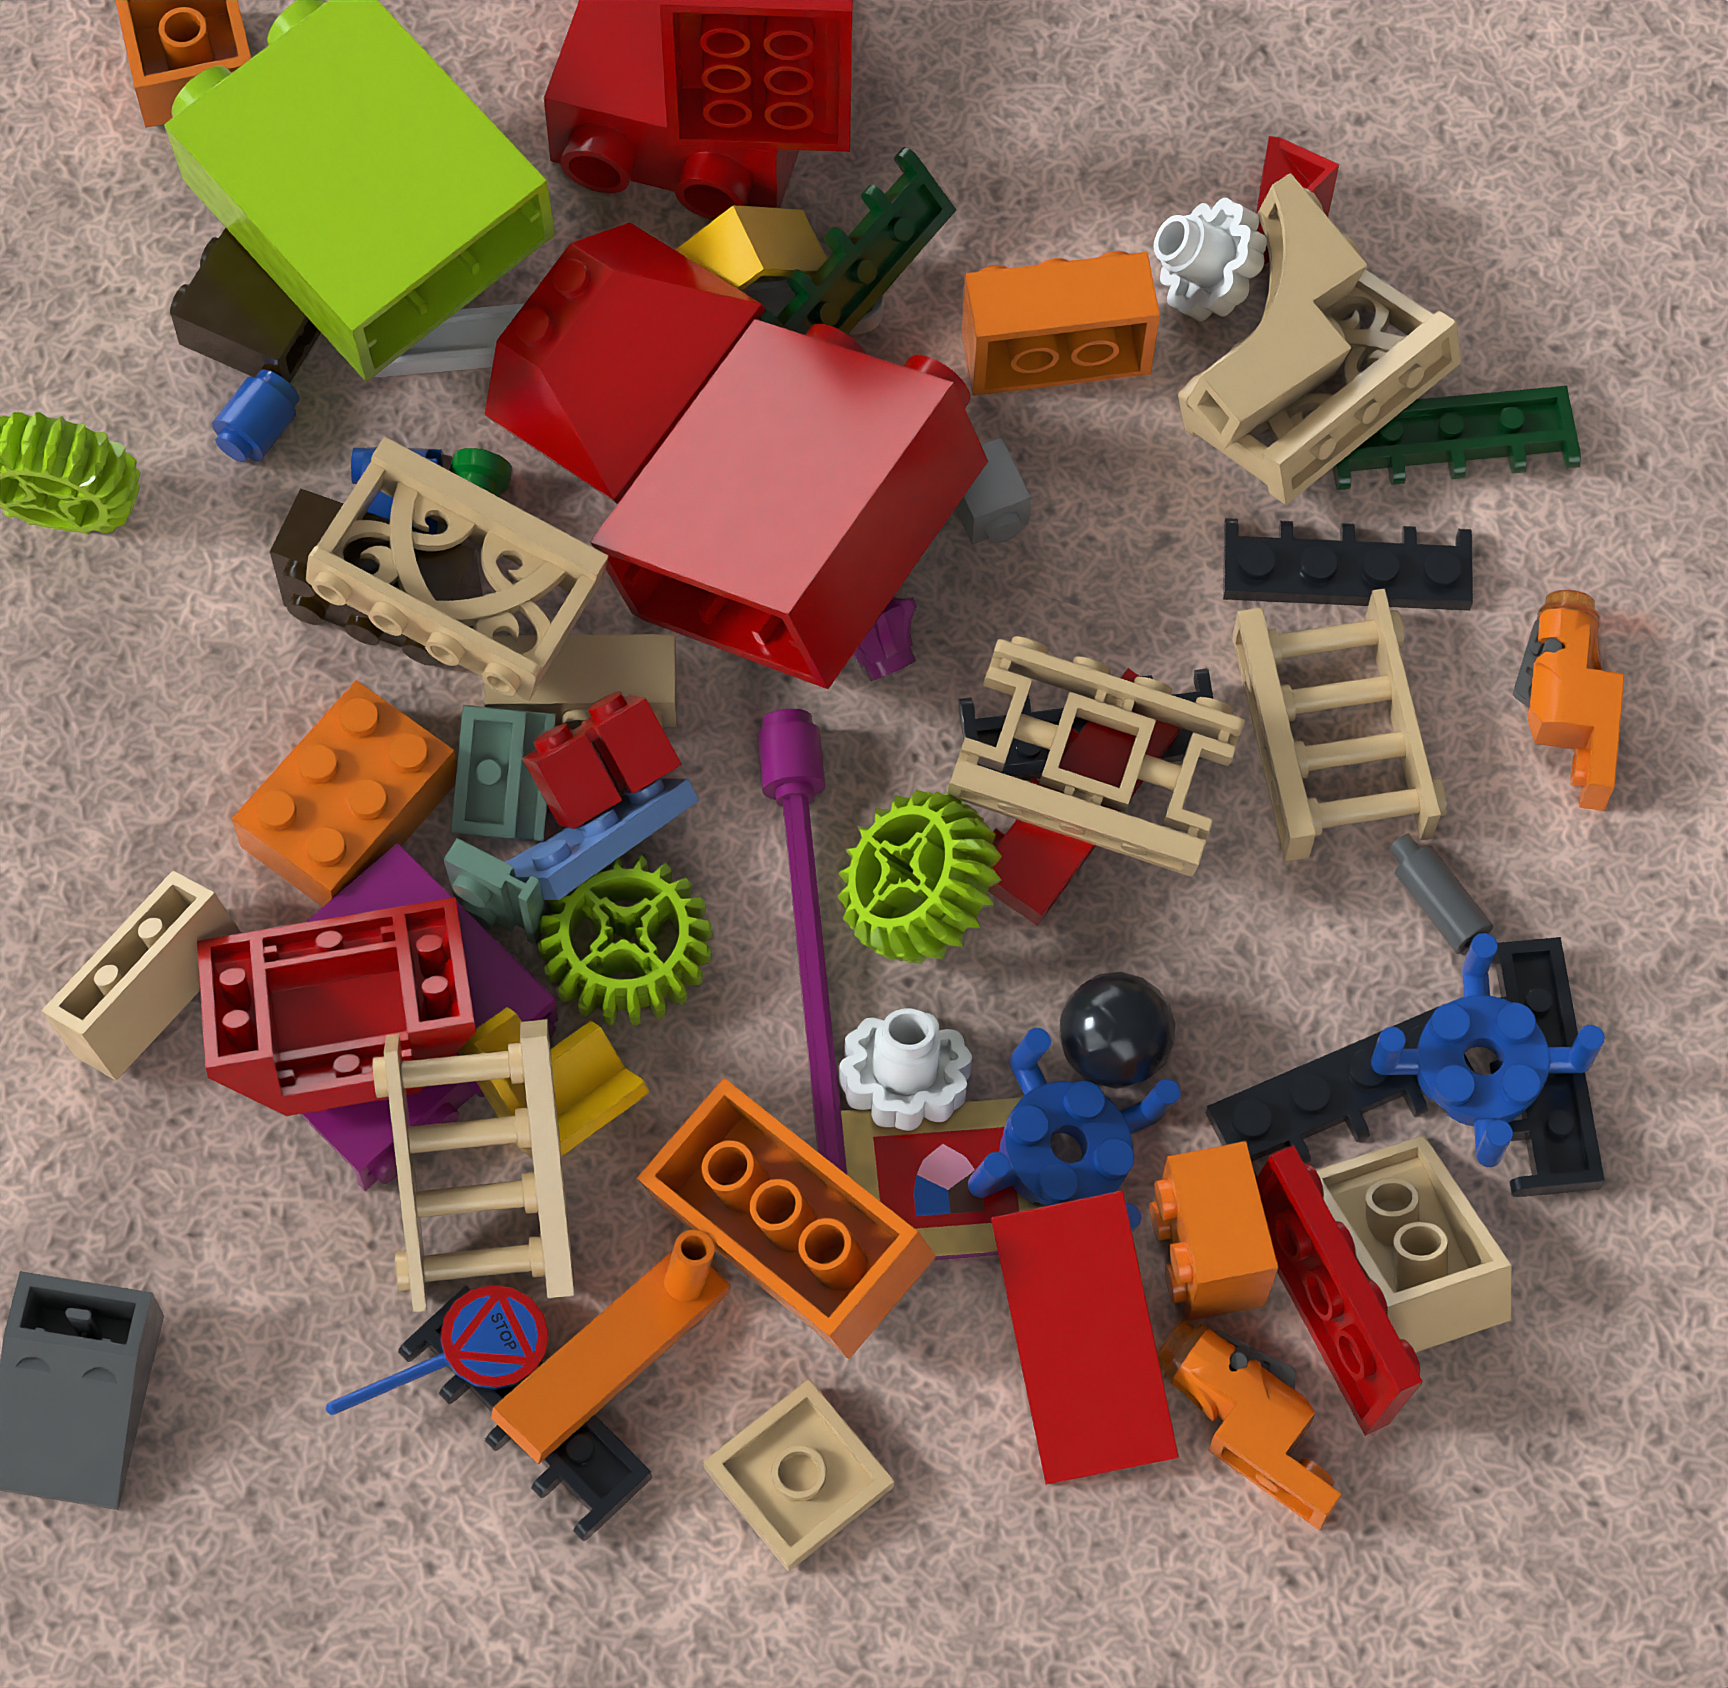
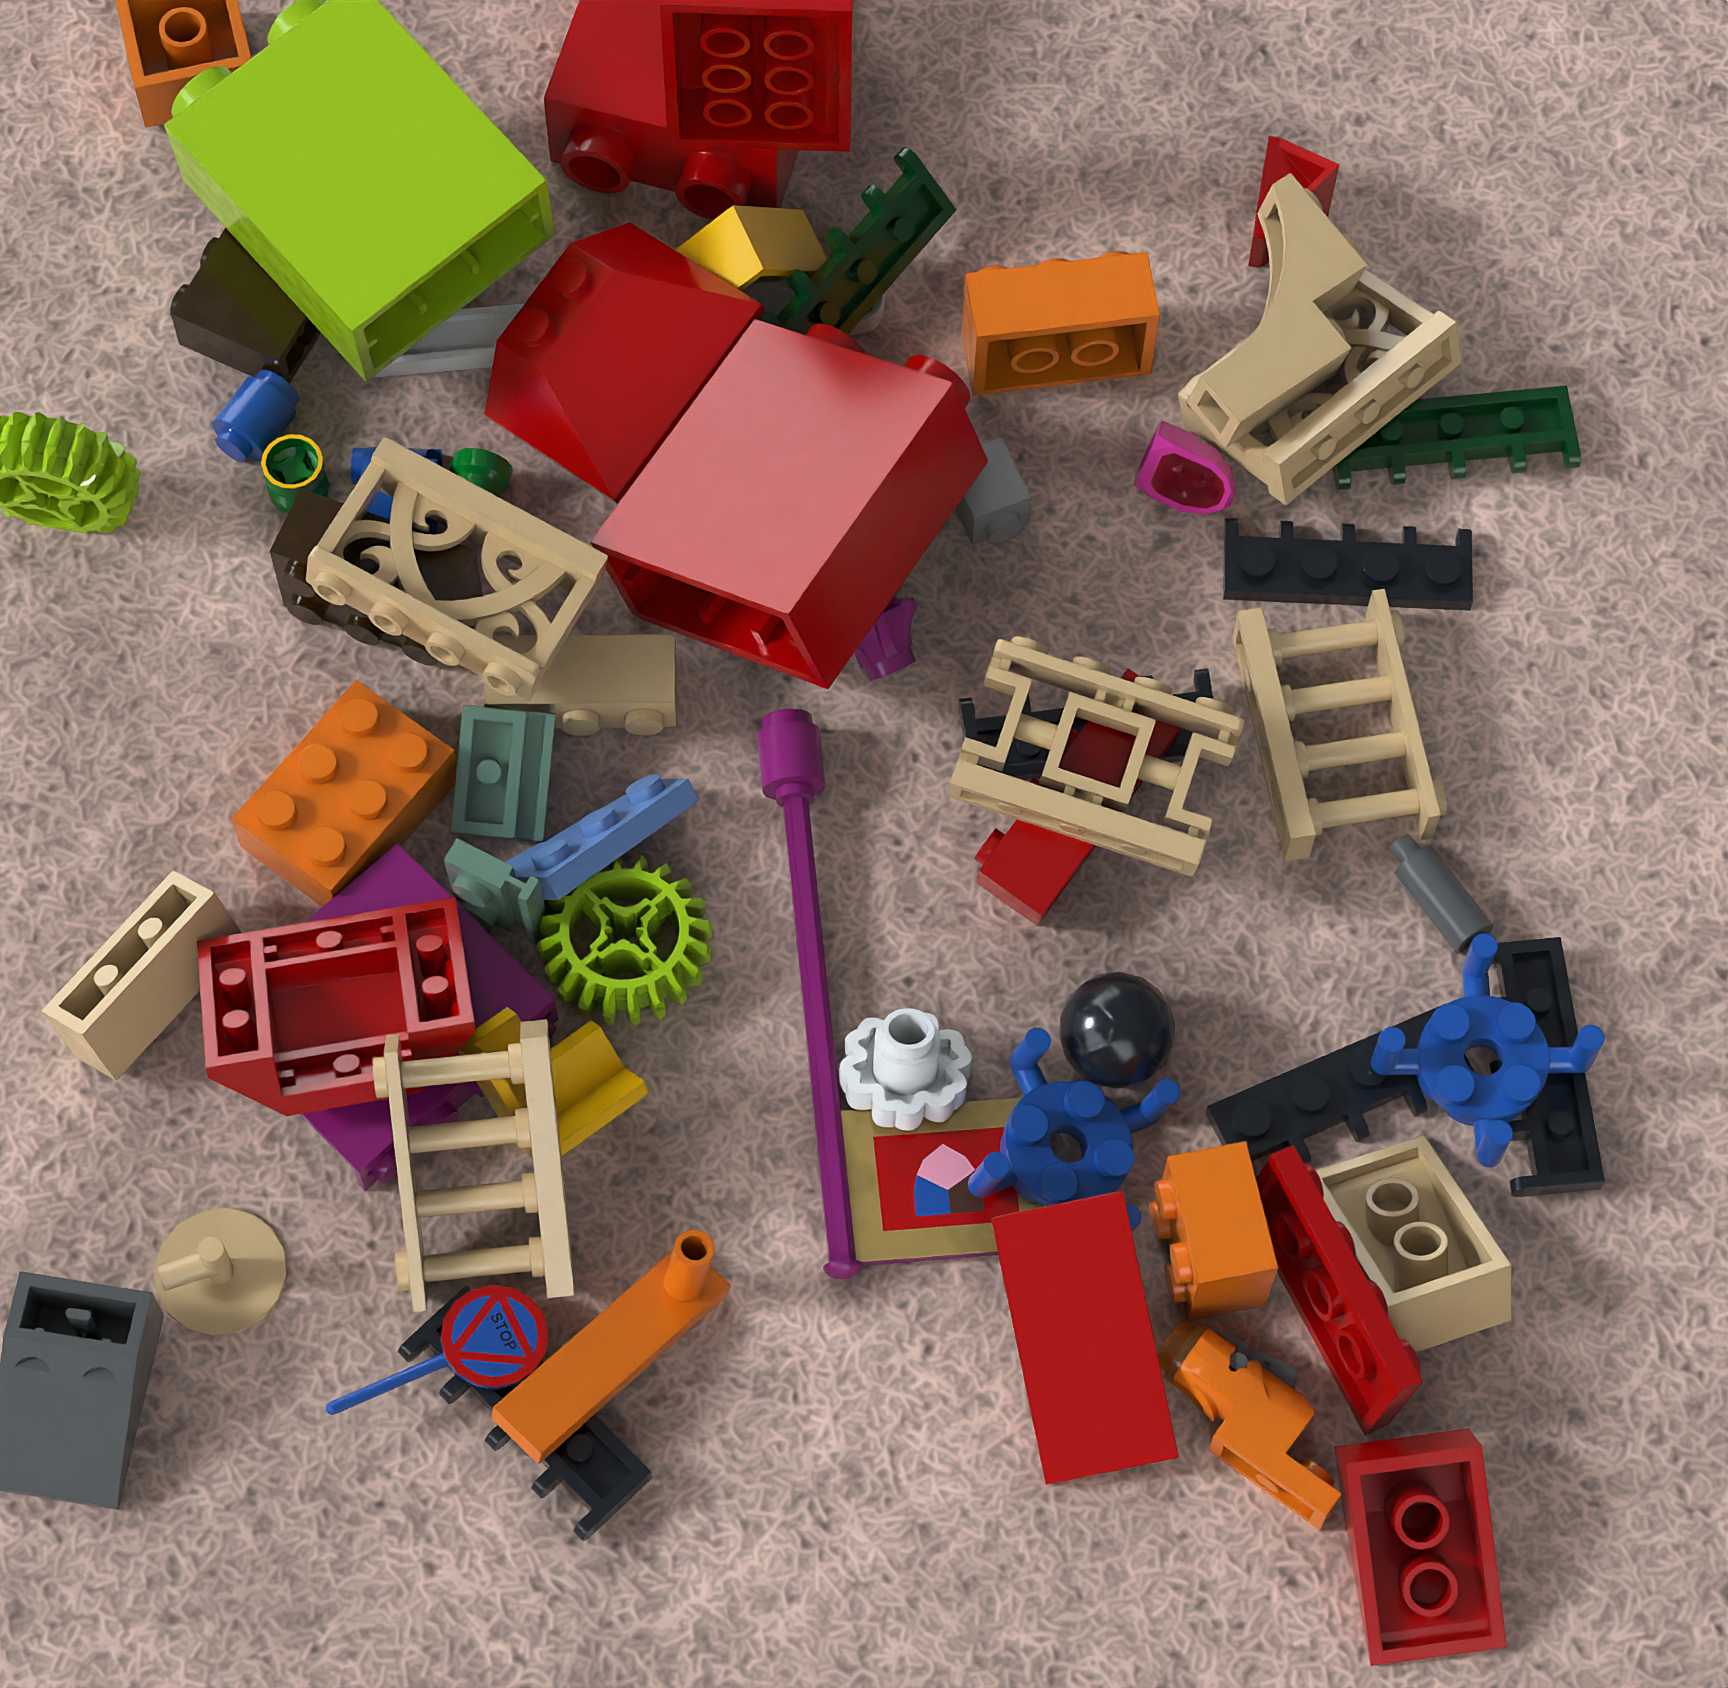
(220, 1271): none -> tan shield
(287, 464): none -> green wheel
(628, 745): red piece -> none
(787, 1217): orange brick -> none
(798, 1475): tan plate -> none
(919, 877): lime gear -> none
(1185, 472): none -> rock
(1210, 258): white plant -> none
(1421, 1545): none -> red slope
(1570, 695): orange plate -> none

